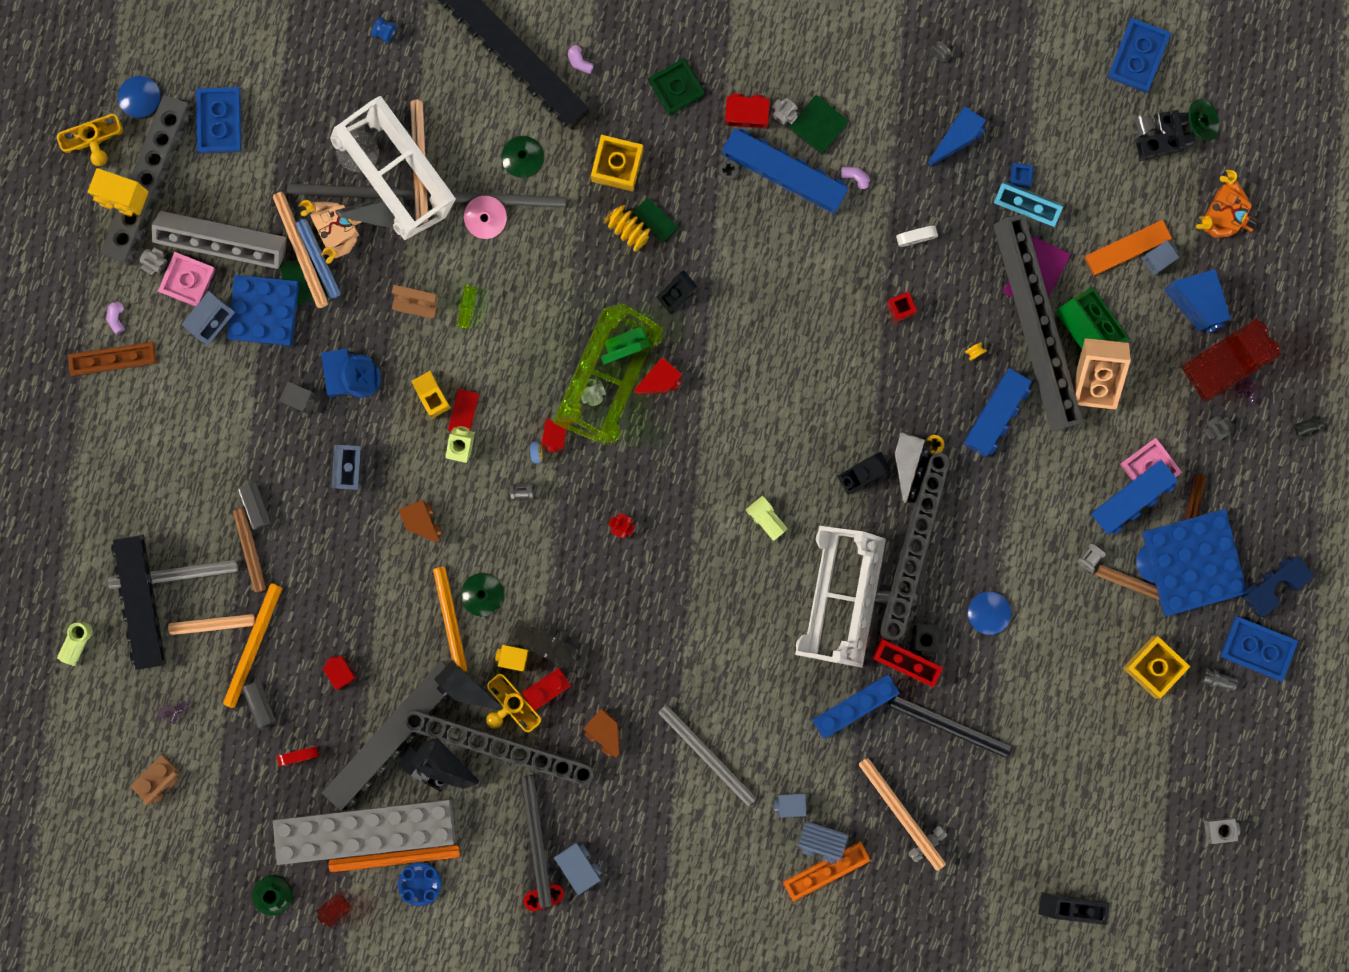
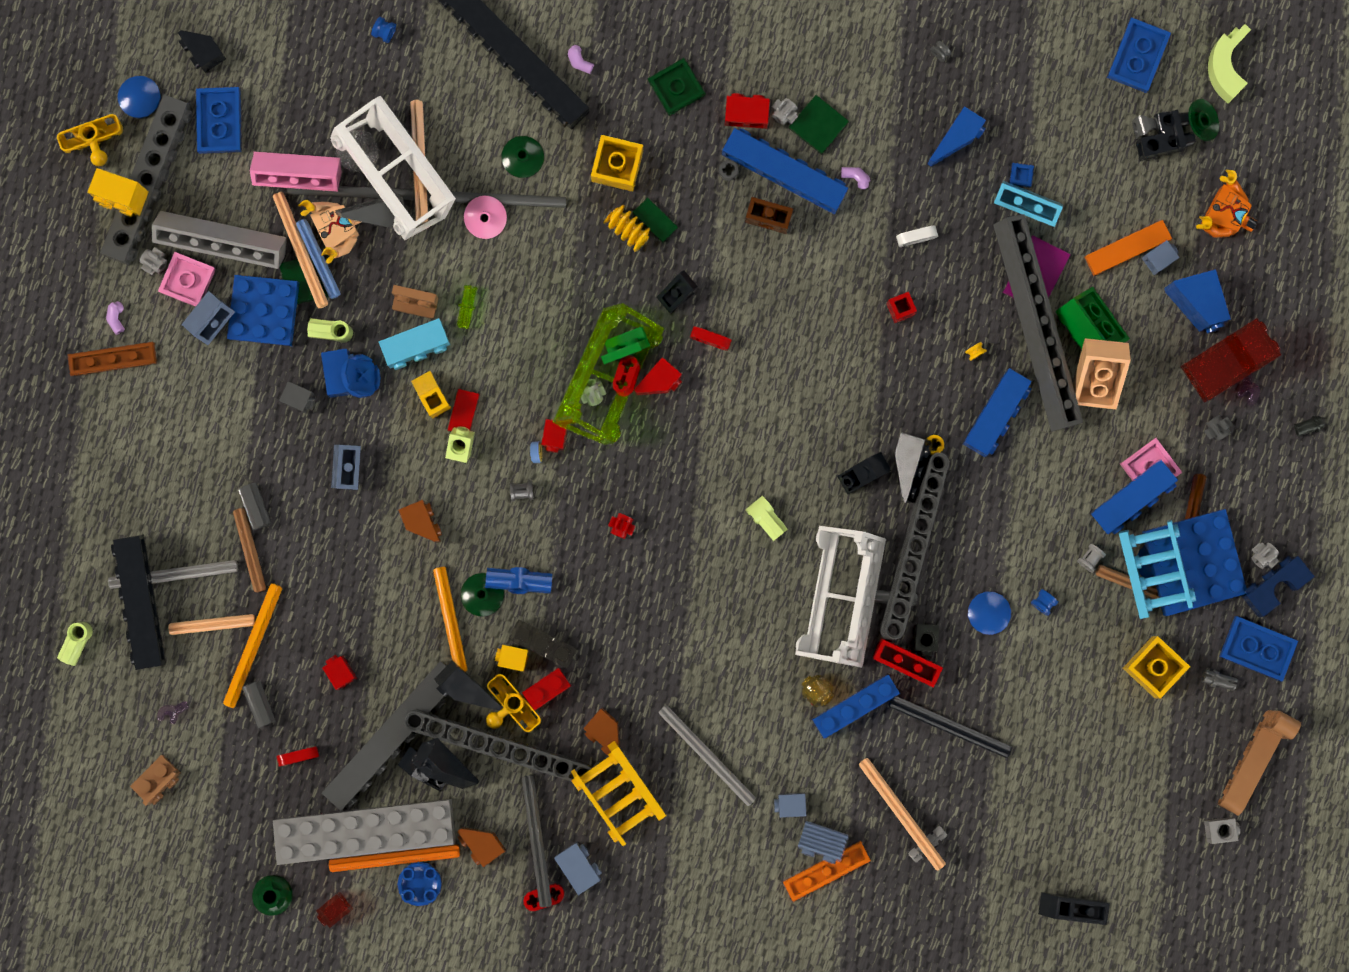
(203, 48): none -> black slope
(295, 171): none -> bright pink brick
(328, 330): none -> yellowish green piece
(414, 344): none -> medium azure brick
(483, 844): none -> dark orange slope
(518, 580): none -> blue piece
(627, 774): none -> yellow fence
(629, 376): none -> red beam
(710, 338): none -> red beam
(768, 215): none -> reddish brown brick
(817, 690): none -> clear yellow head
(1044, 602): none -> blue wheel
(1140, 584): none -> medium azure fence
(1220, 69): none -> yellowish green arch
(1256, 758): none -> medium nougat beam
(1265, 555): none -> light grey gear

